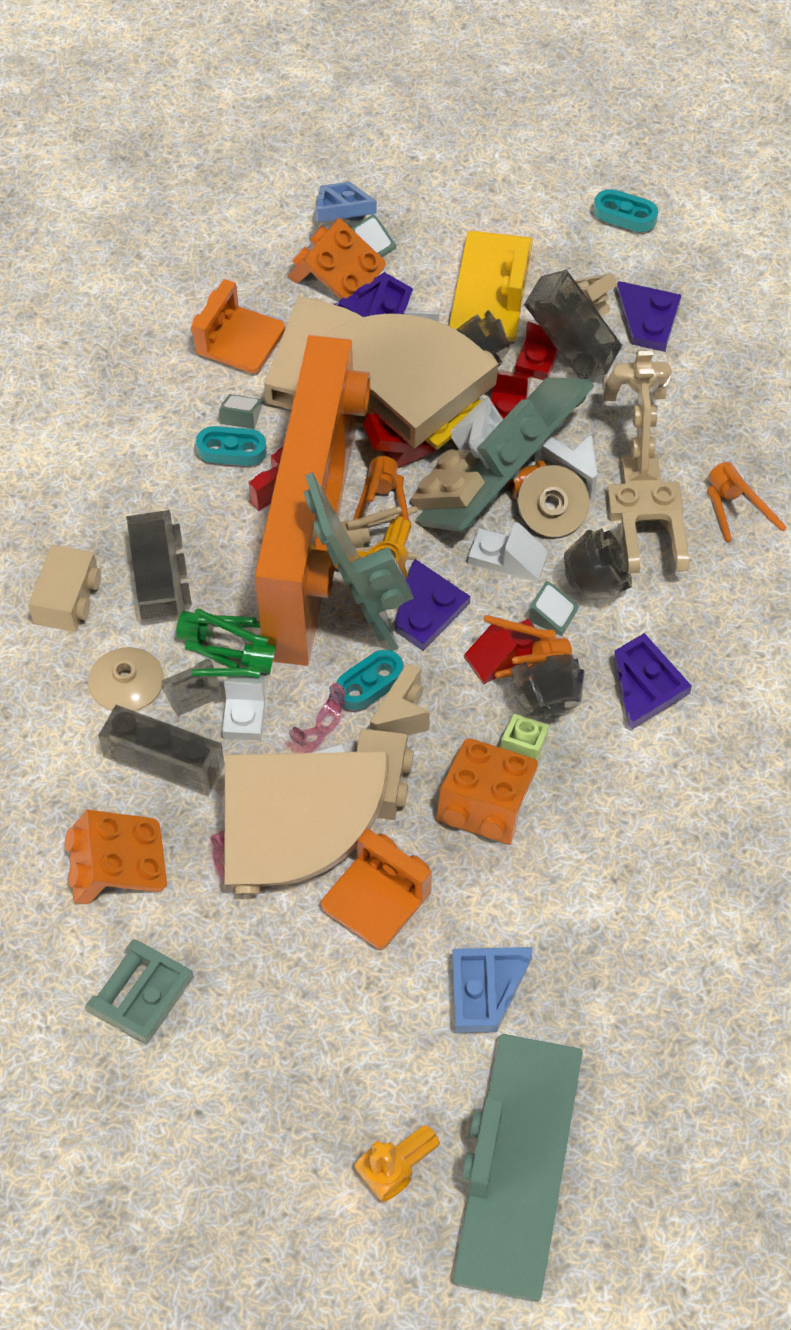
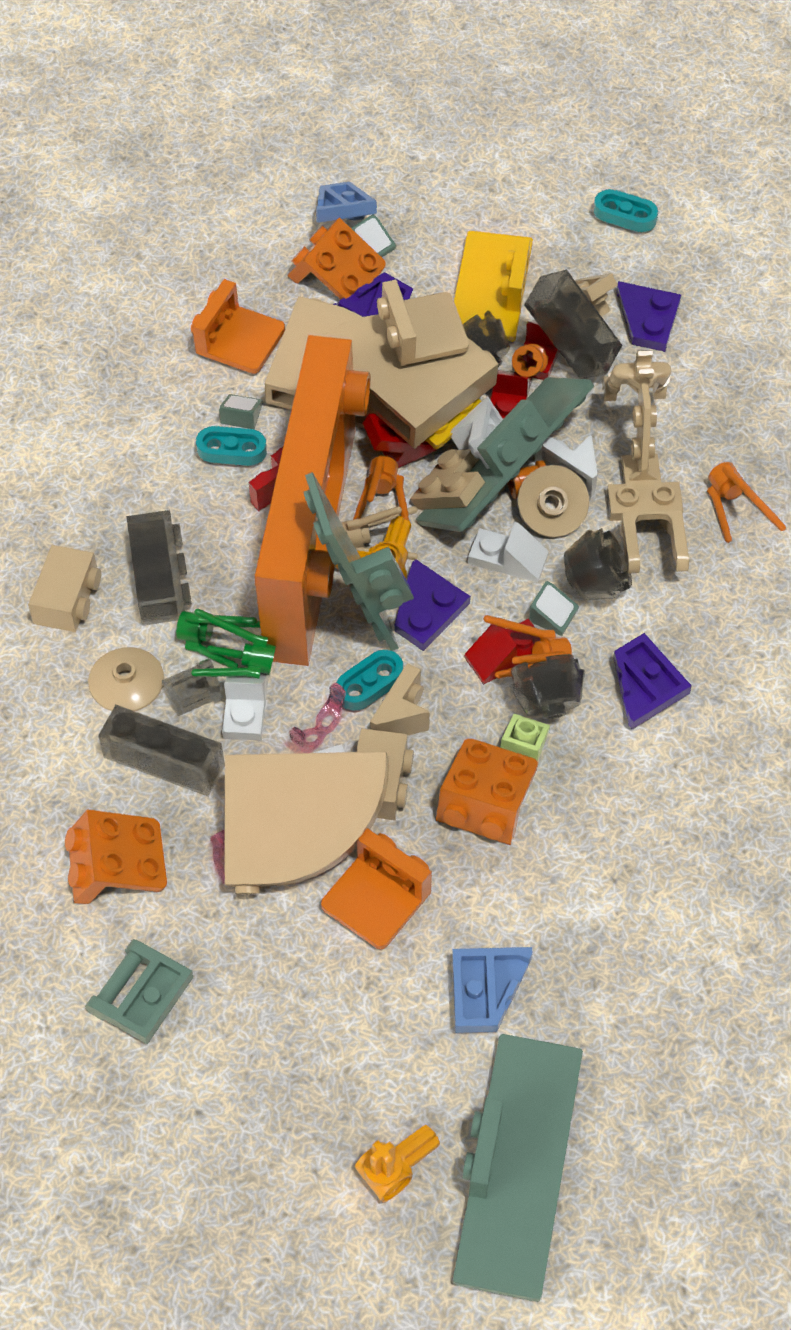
(422, 325): none -> tan bracket
(520, 365): none -> orange bush

